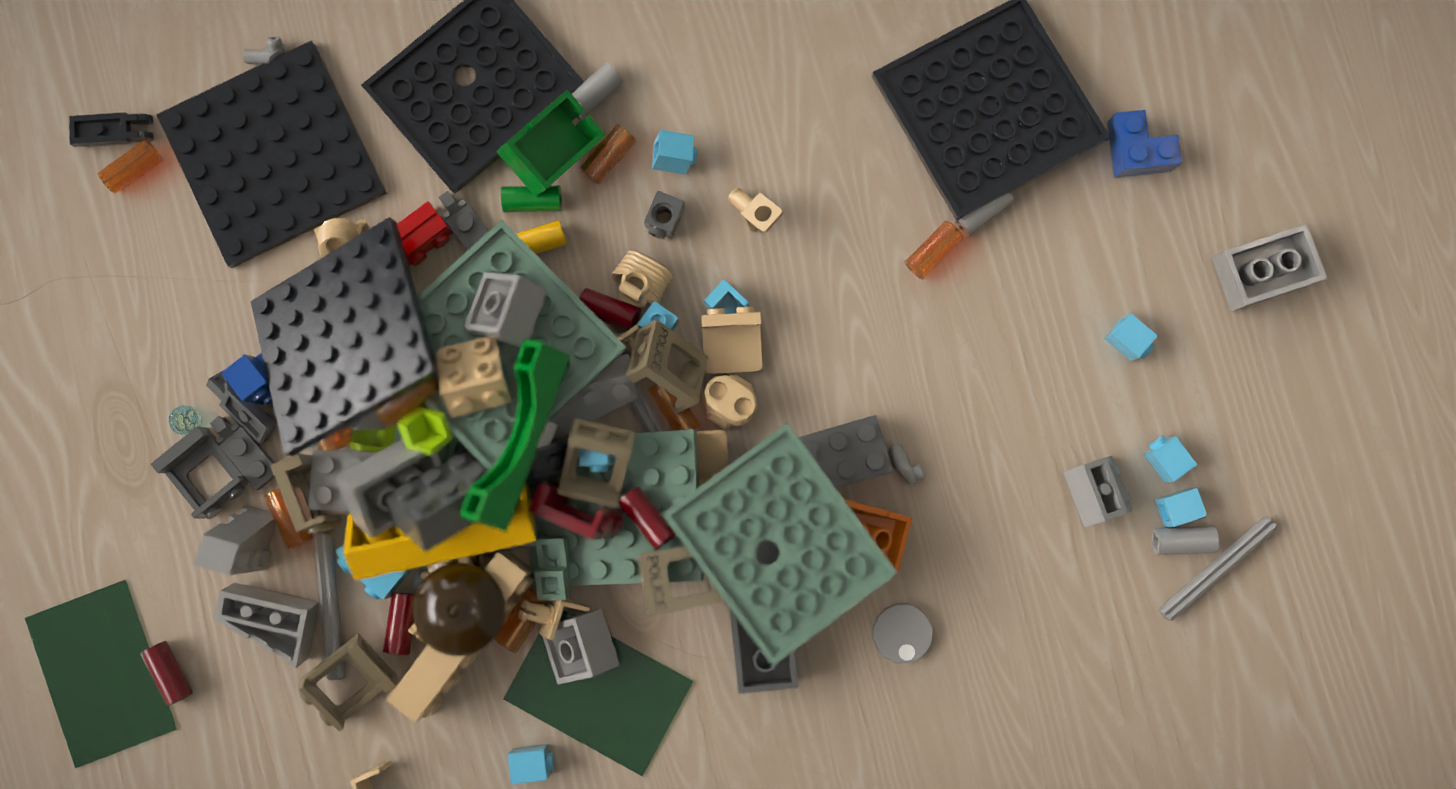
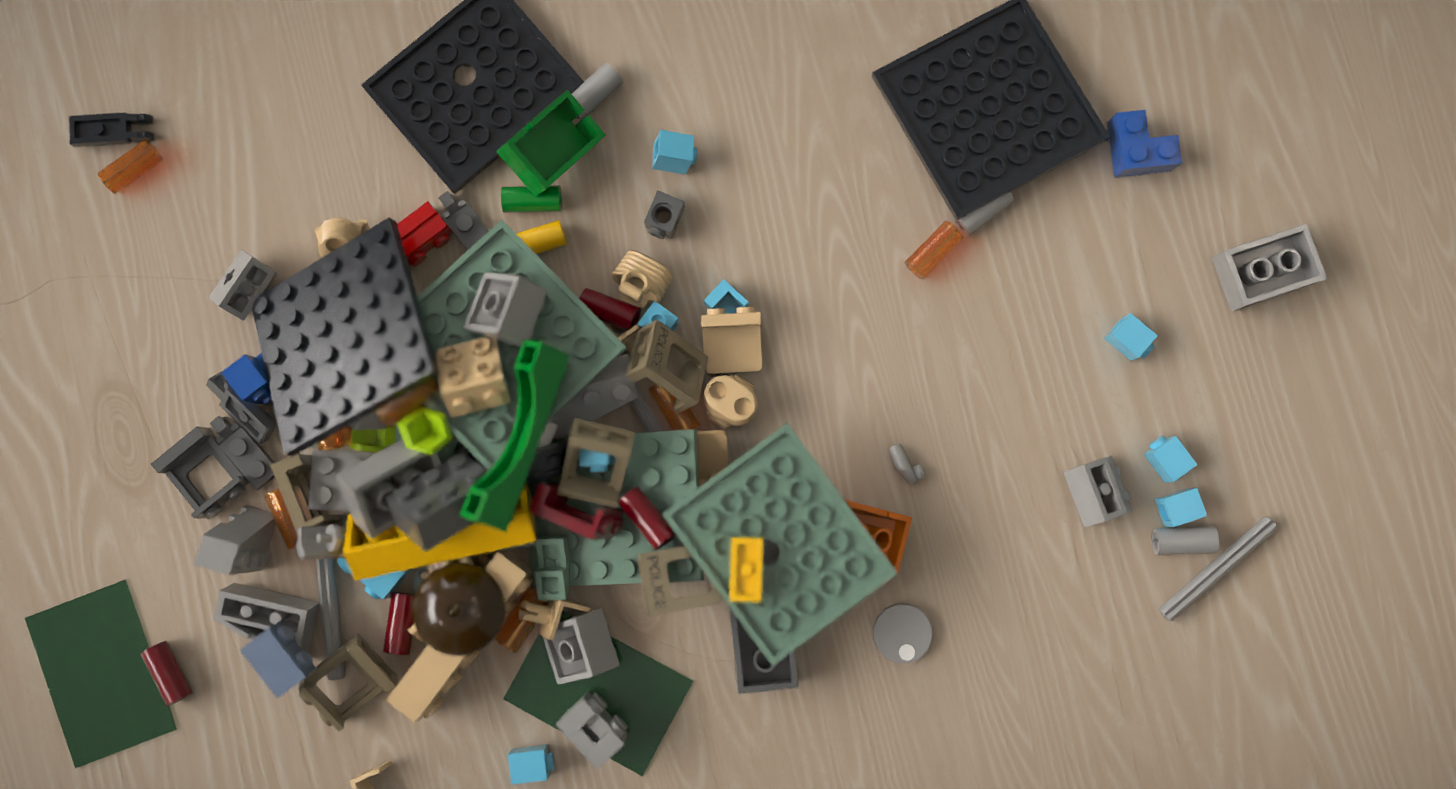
(184, 419): clear light blue tile -> none
(242, 285): none -> light grey brick
(268, 54): light grey arm -> none
(271, 154): black plate -> none
(278, 659): none -> sand blue brick
(321, 542): none -> light grey hips
(593, 729): none -> light grey piece
(608, 154): clear orange piece -> none
(746, 569): none -> yellow plate
(755, 210): tan bracket -> none
(850, 451): dark grey brick -> none

